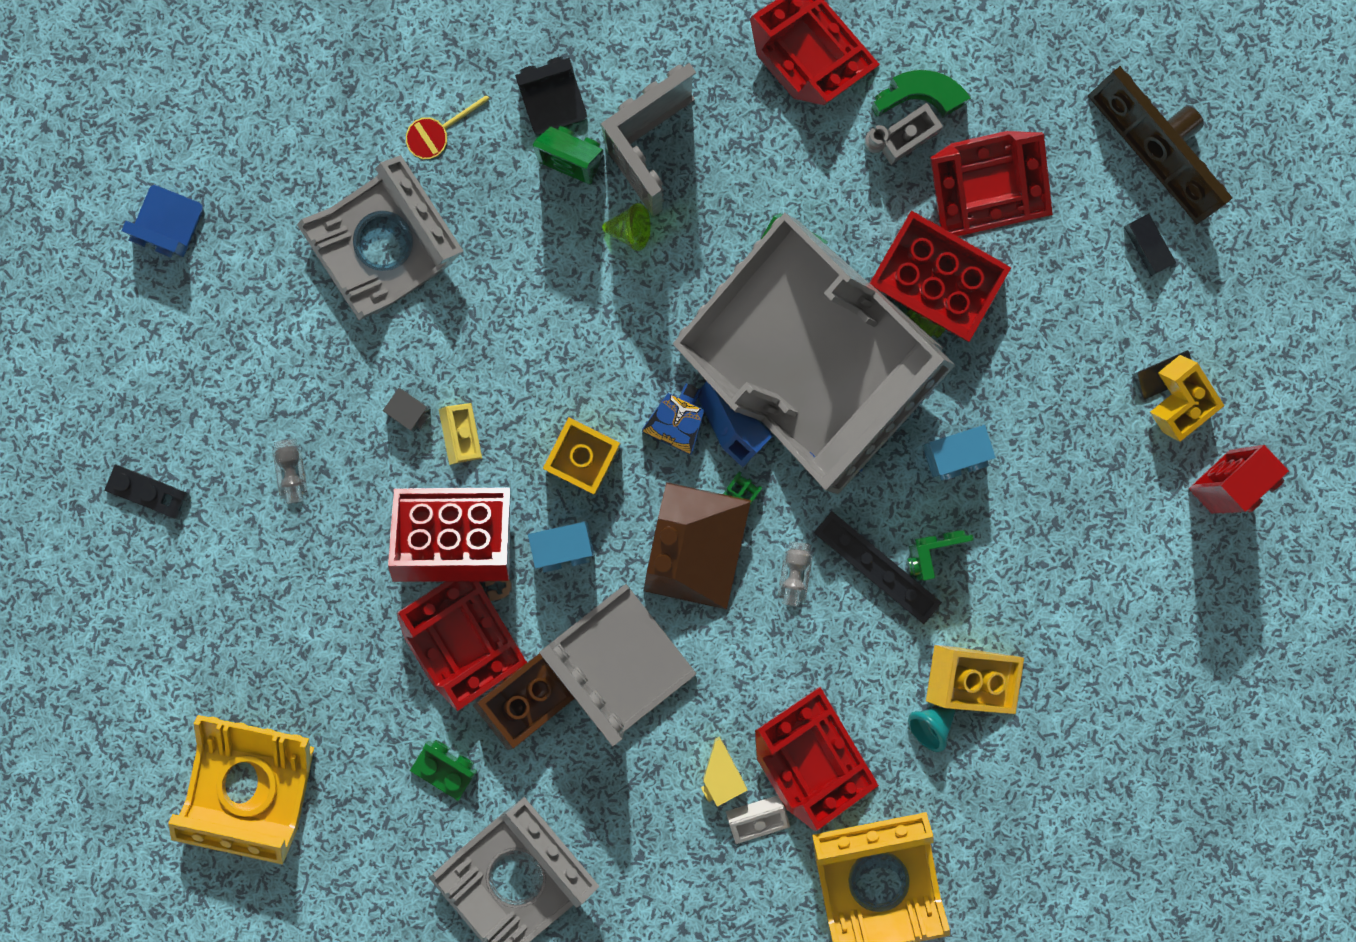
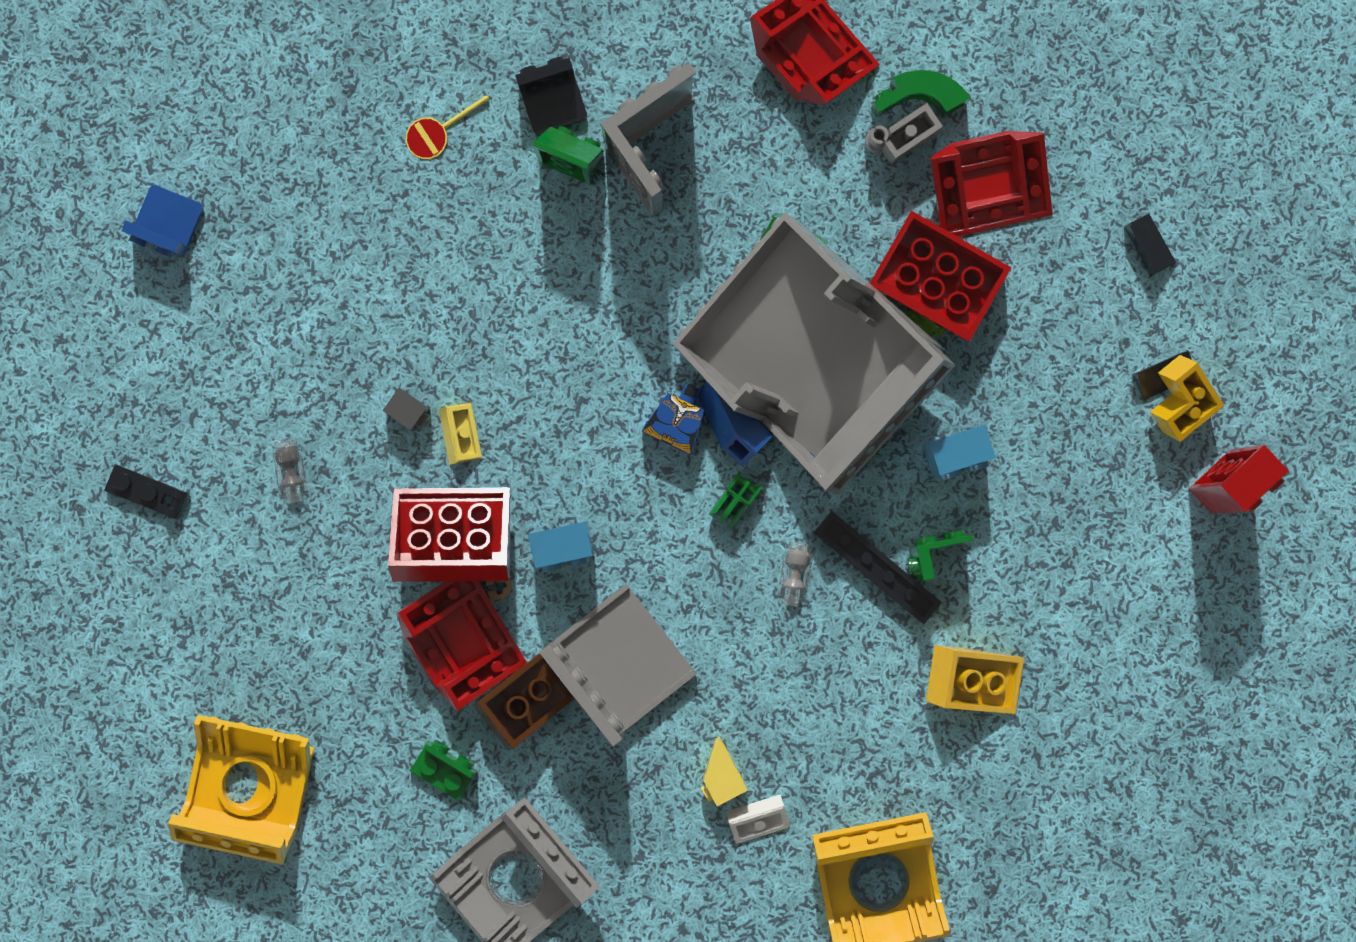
(387, 202): light grey panel -> none
(582, 456): yellow brick -> none
(631, 227): clear neon green hat -> none
(696, 545): reddish brown slope -> none
(811, 762): red slope -> none
(932, 727): teal hat -> none
(1162, 143): dark brown plate -> none

